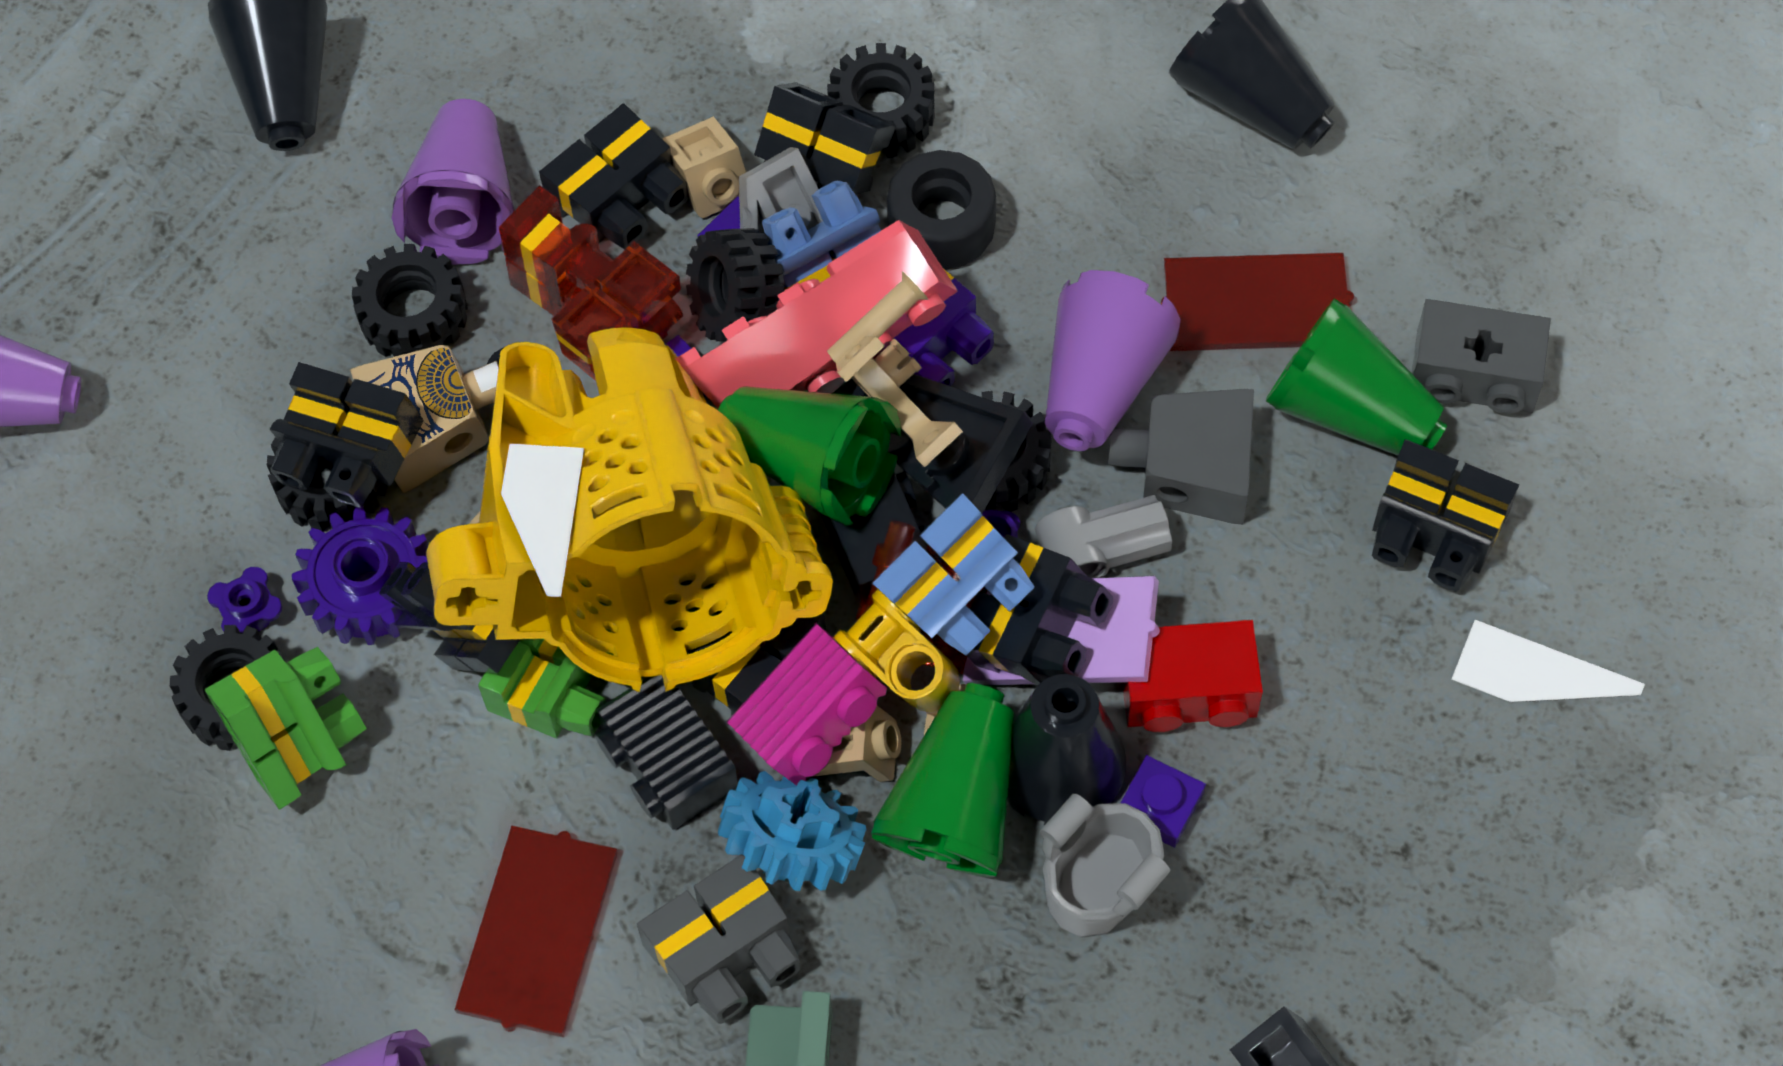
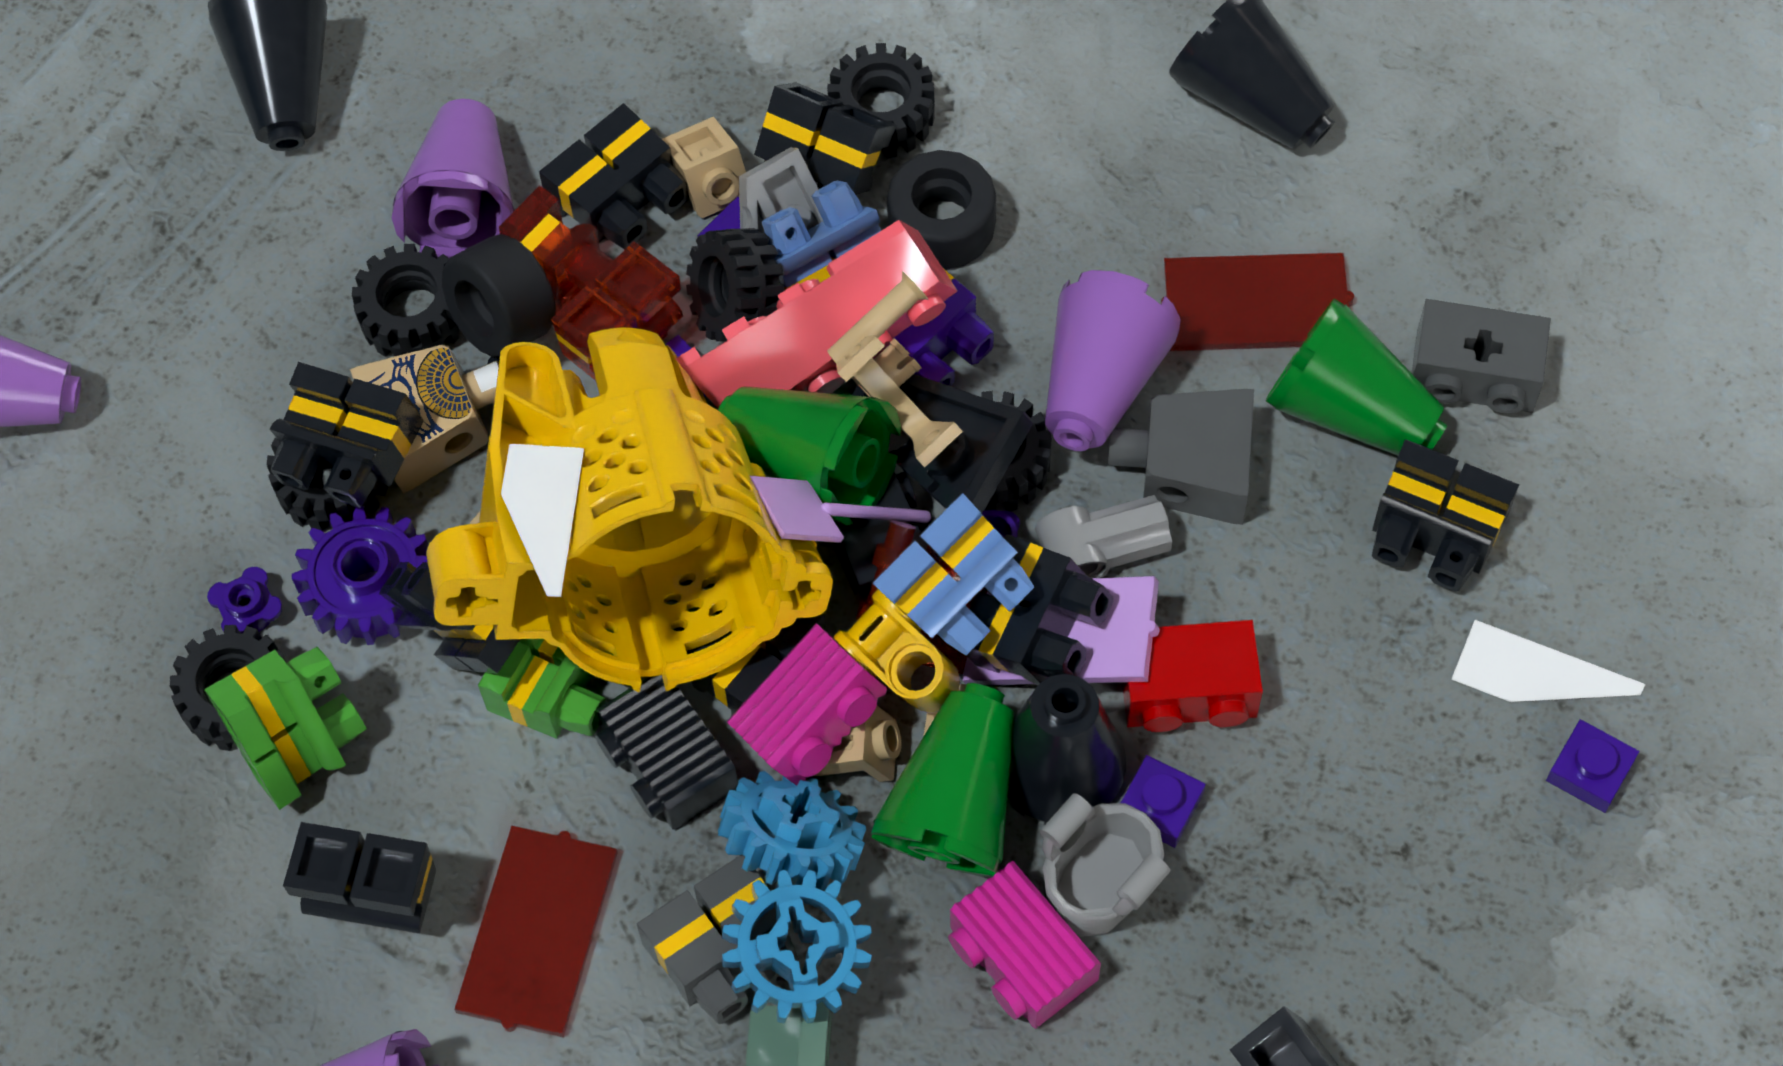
(361, 880): none -> black hips
(498, 294): none -> black tyre
(765, 952): none -> dark azure gear
(801, 515): none -> lavender piece
(1022, 946): none -> dark pink brick
(1592, 766): none -> dark purple plate

